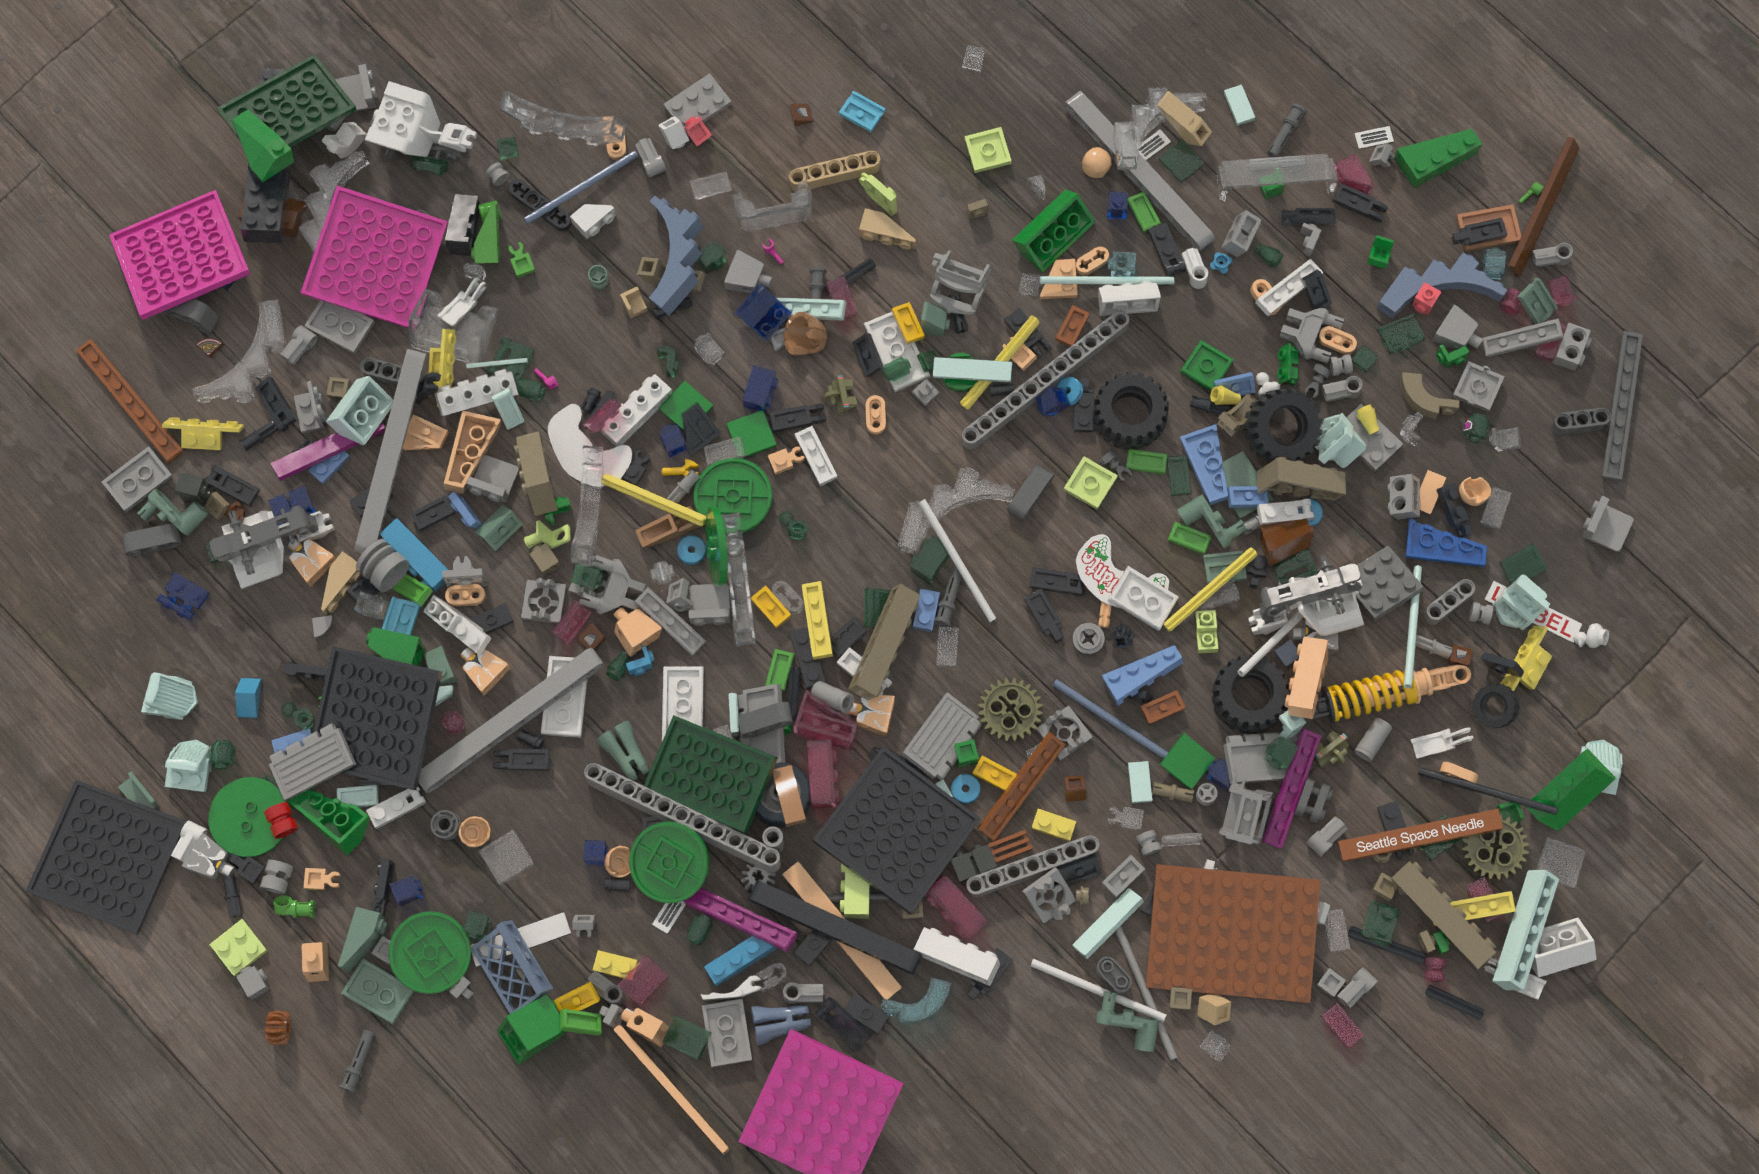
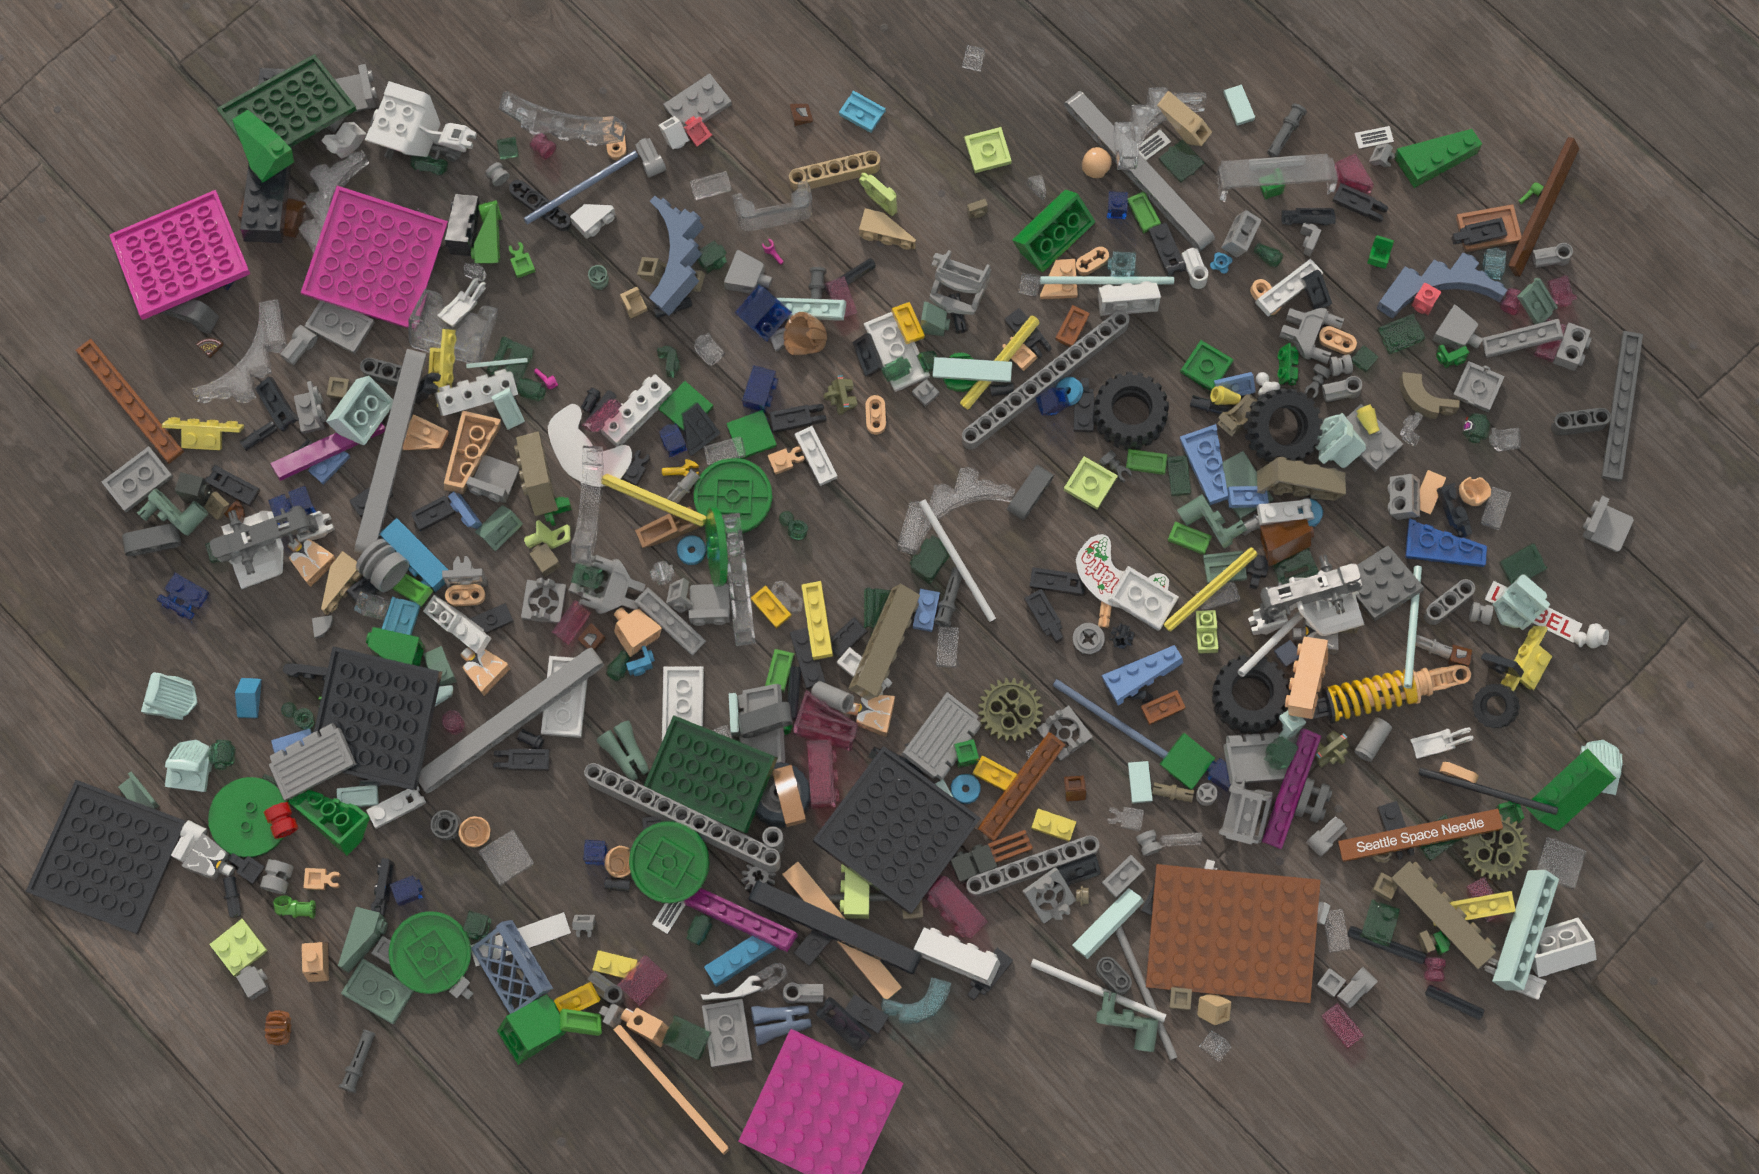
(543, 146): none -> clear pink wheel

